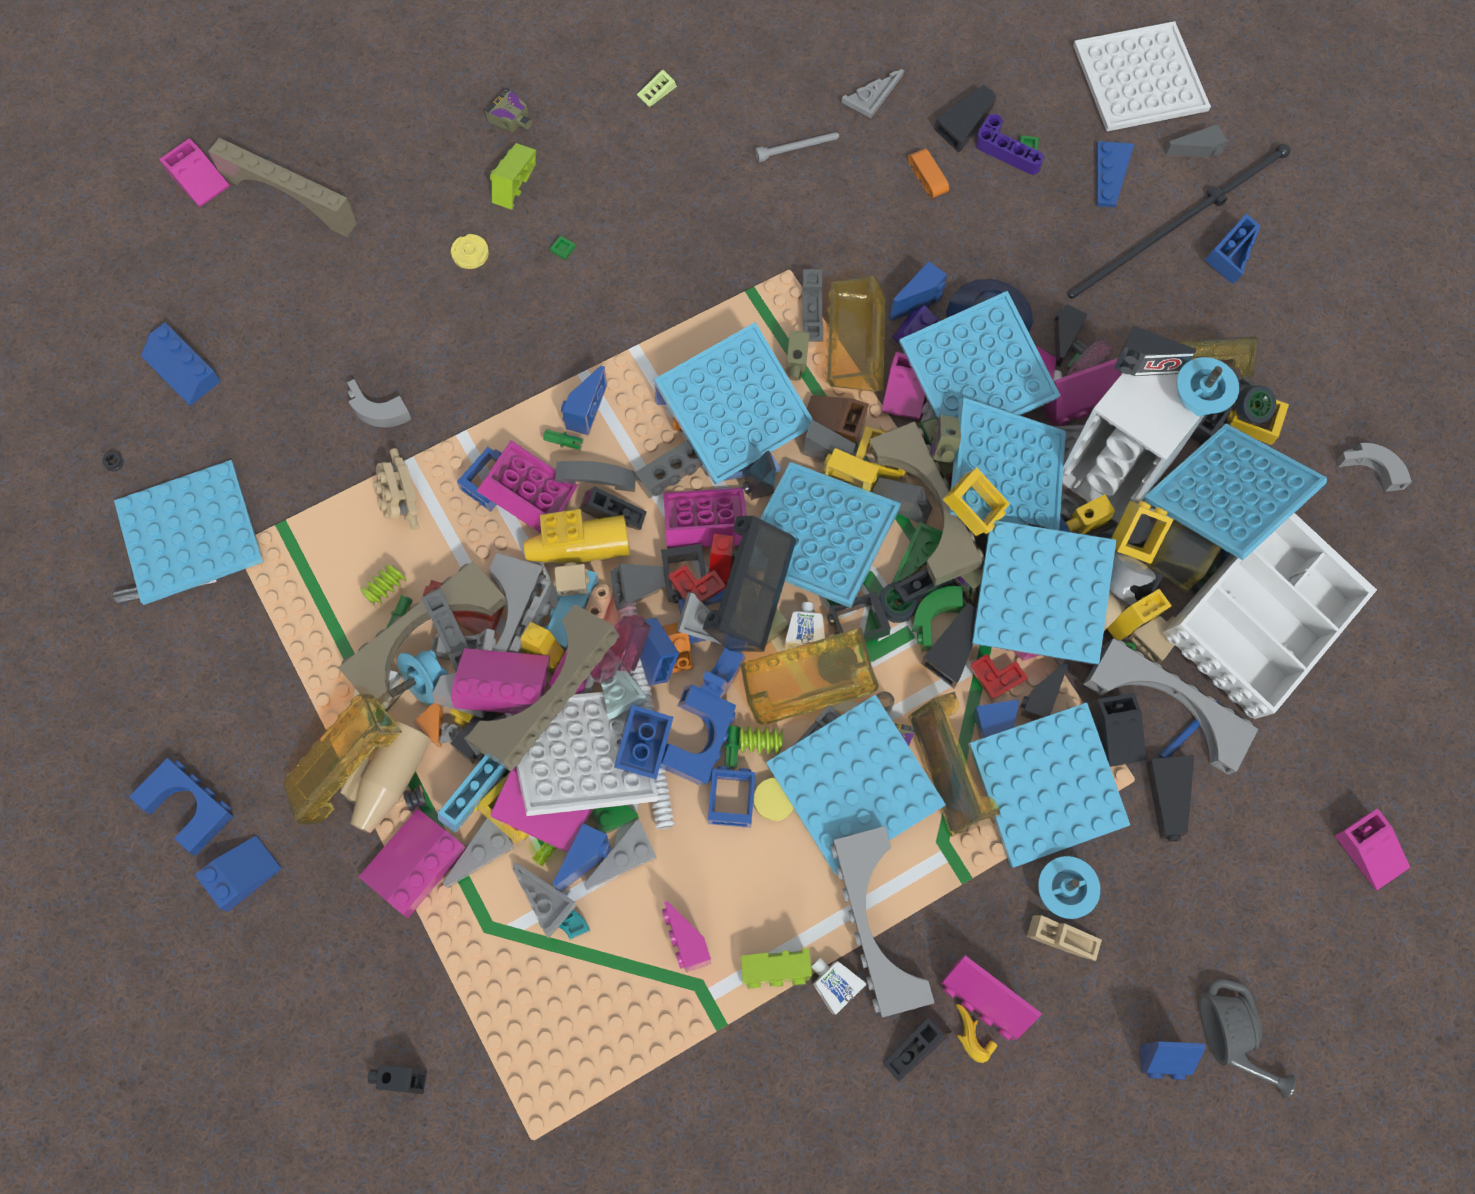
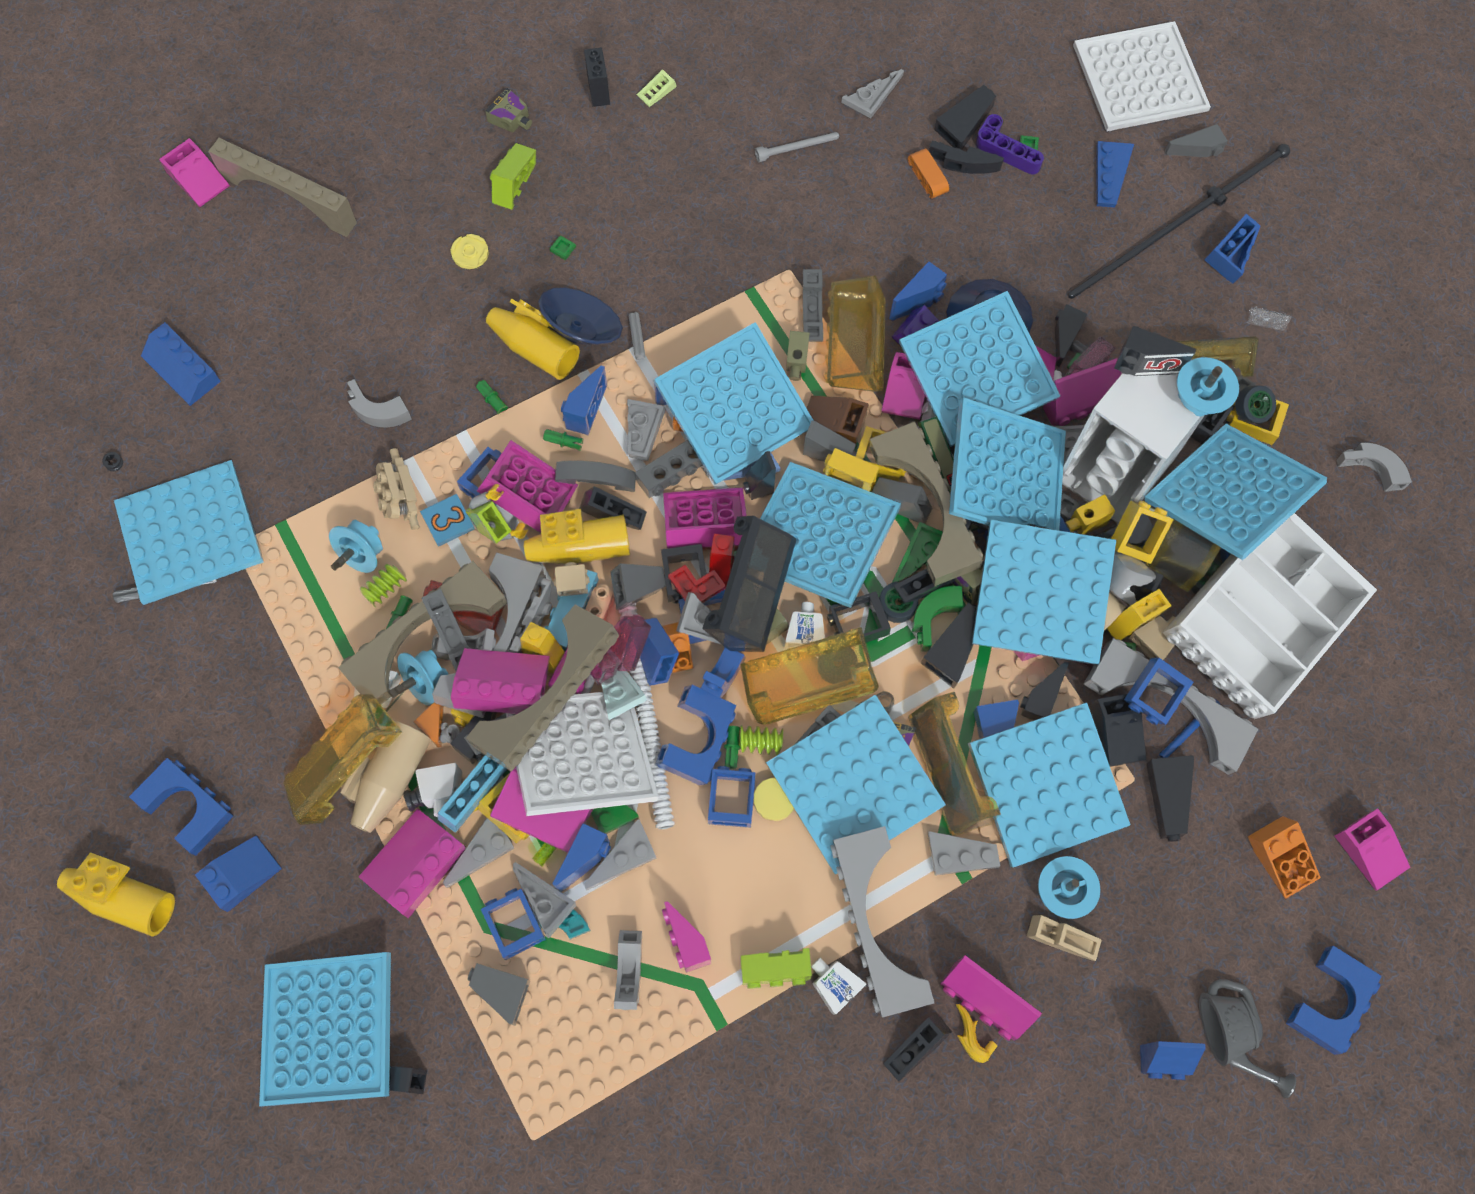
(107, 893): none -> yellow piece
(326, 1030): none -> medium azure plate
(355, 546): none -> medium azure piece
(438, 784): none -> white torso
(447, 520): none -> dark azure tile
(489, 520): none -> torso
(491, 396): none -> green axle
(500, 990): none -> dark grey slope
(523, 943): none -> blue window
(528, 336): none -> yellow piece
(580, 316): none -> dark blue dish
(597, 77): none -> black window
(628, 970): none -> light grey arch
(637, 338): none -> light grey axle
(643, 427): none -> light grey wing
(643, 741): blue slope -> none
(943, 444): olive torso -> none
(959, 854): none -> light grey wing
(973, 161): none -> black slope
(988, 493): yellow window -> none
(995, 681): red plate -> none
(1171, 674): none -> blue window
(1268, 319): none -> clear hinge
(1285, 855): none -> orange slope
(1359, 985): none -> blue arch

